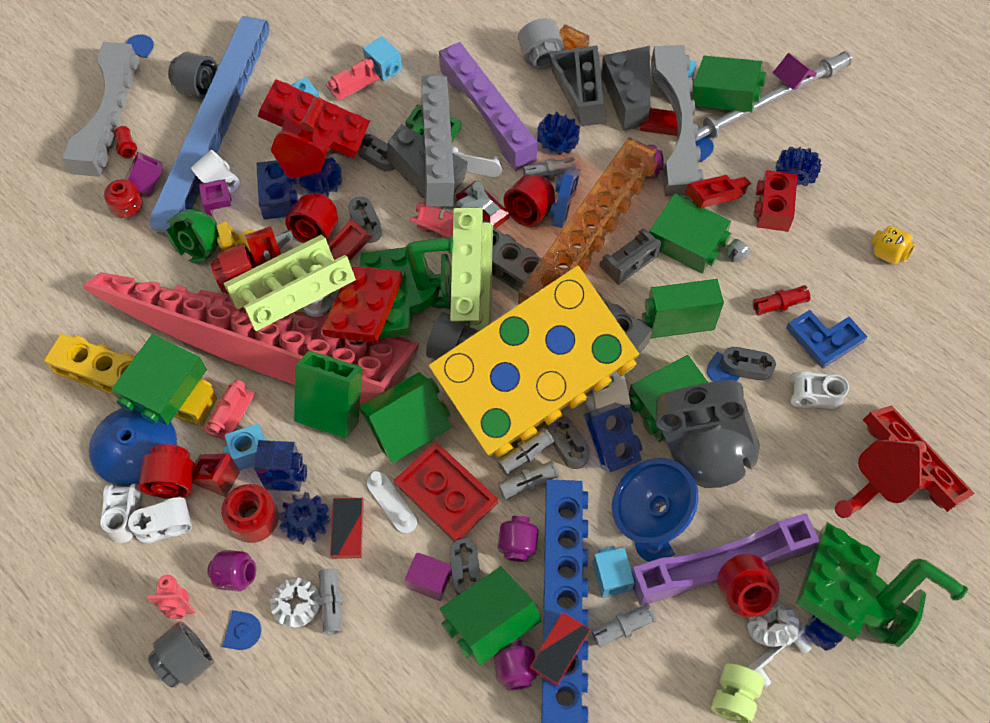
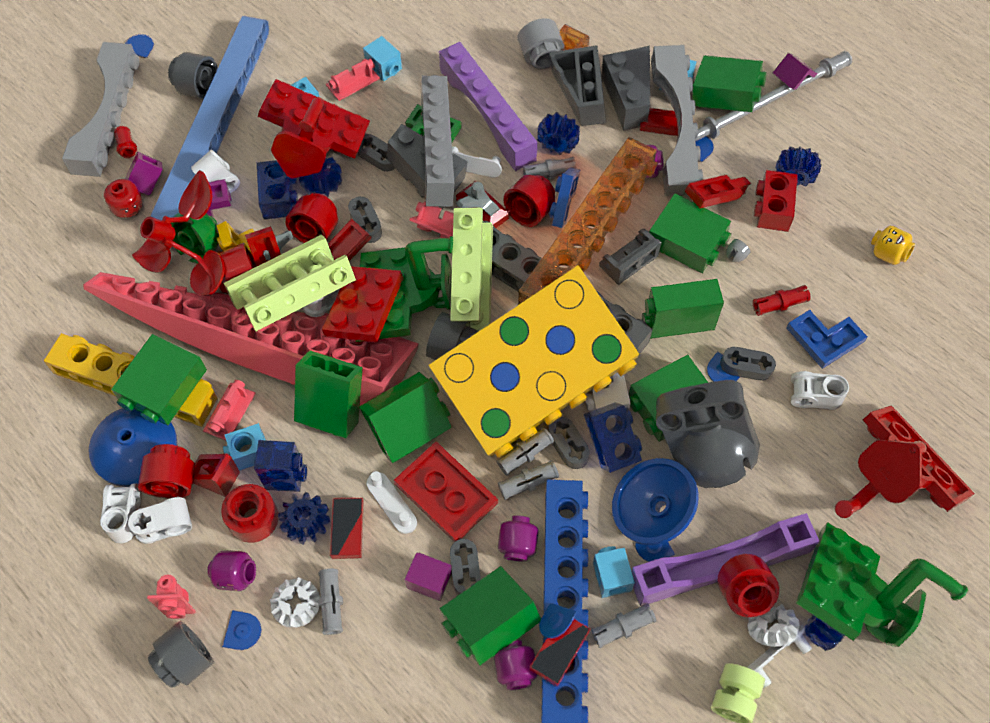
(155, 251): none -> red plant
(556, 620): none -> blue piece

